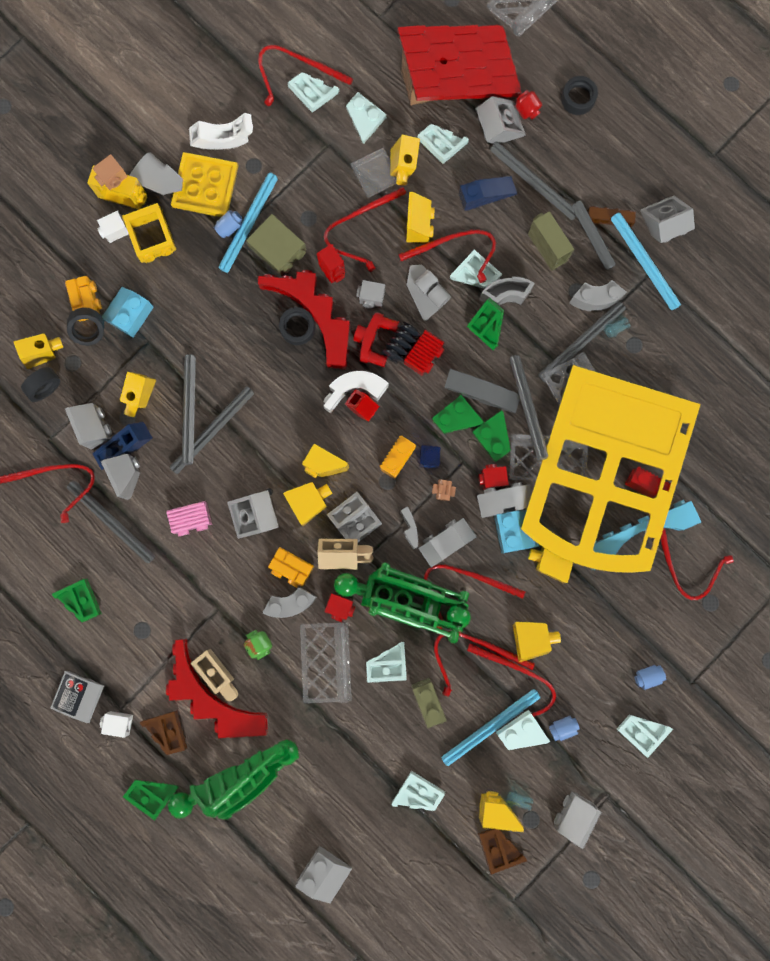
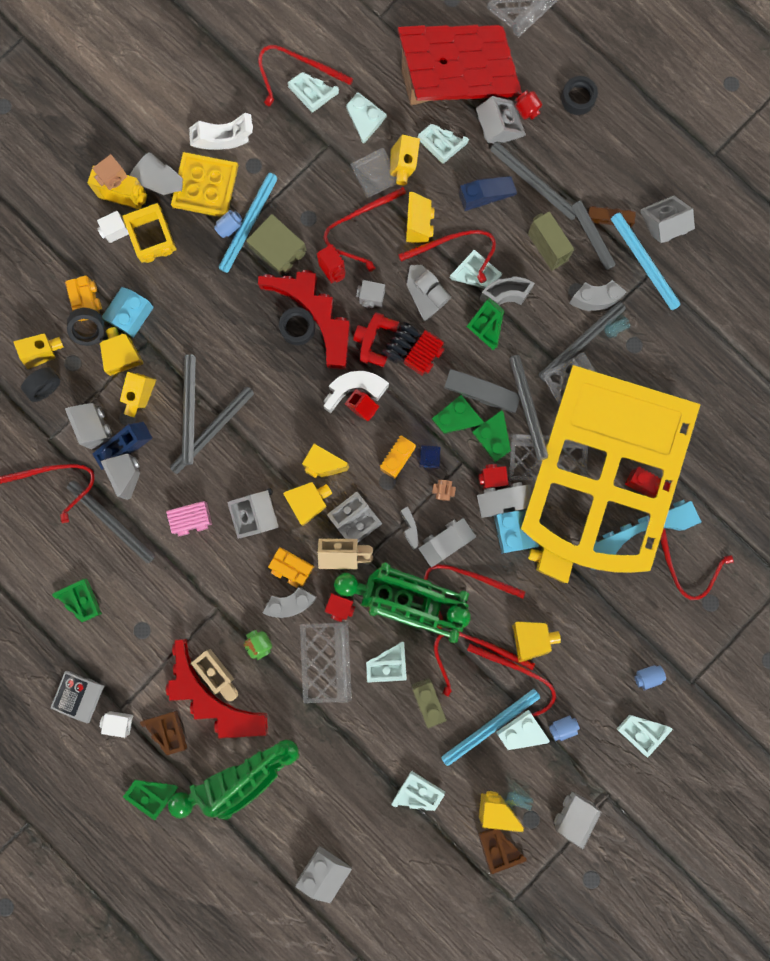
(118, 353): none -> yellow torso

